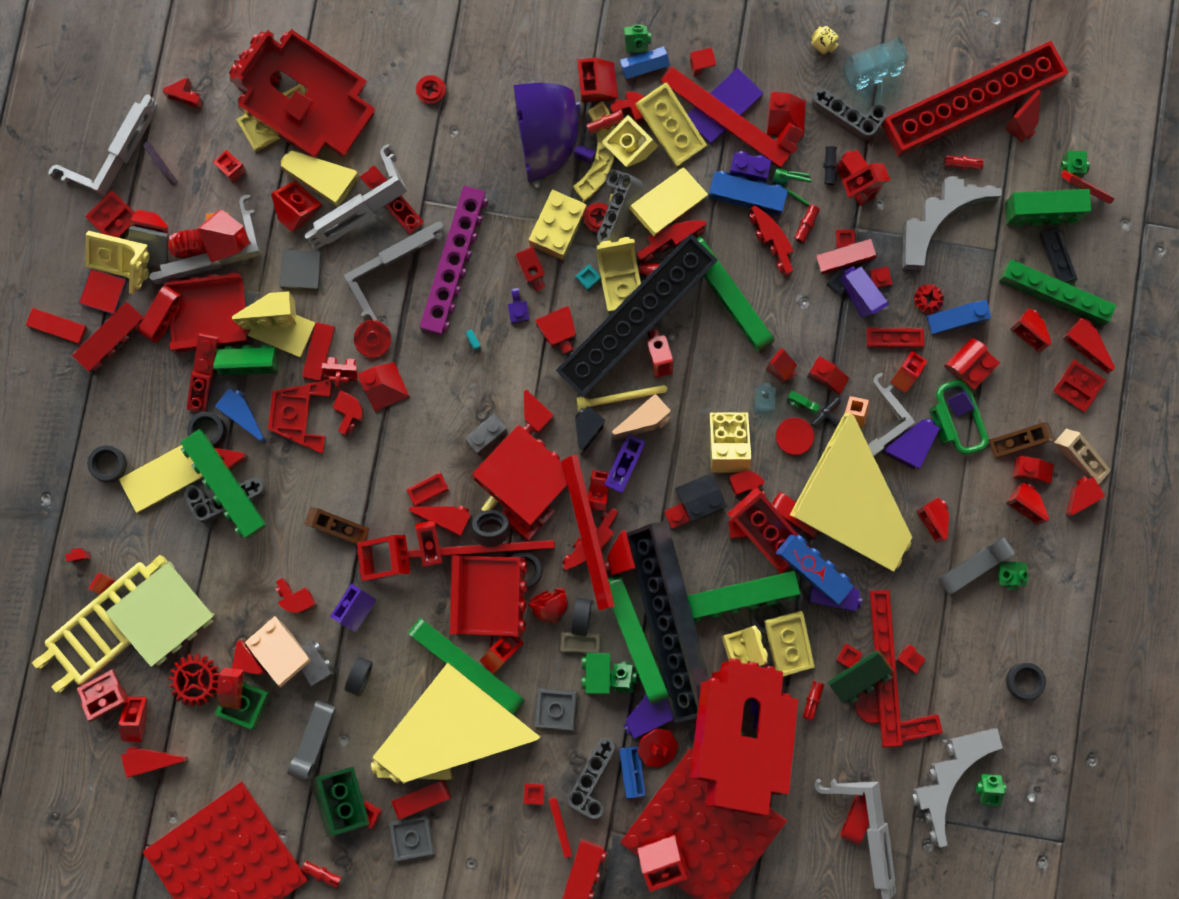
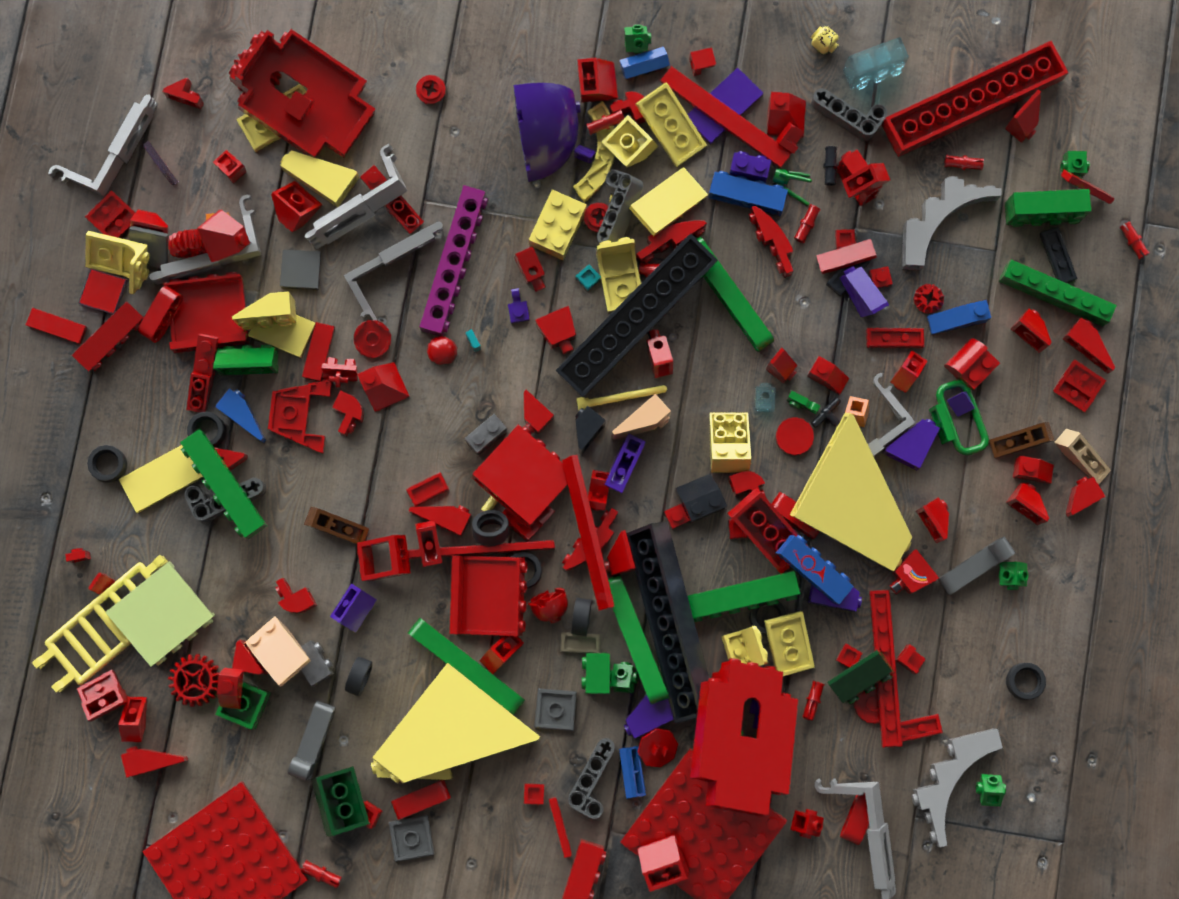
(442, 350): none -> red hair
(807, 823): none -> red brick
(912, 574): none -> red torso
(1134, 240): none -> red pin

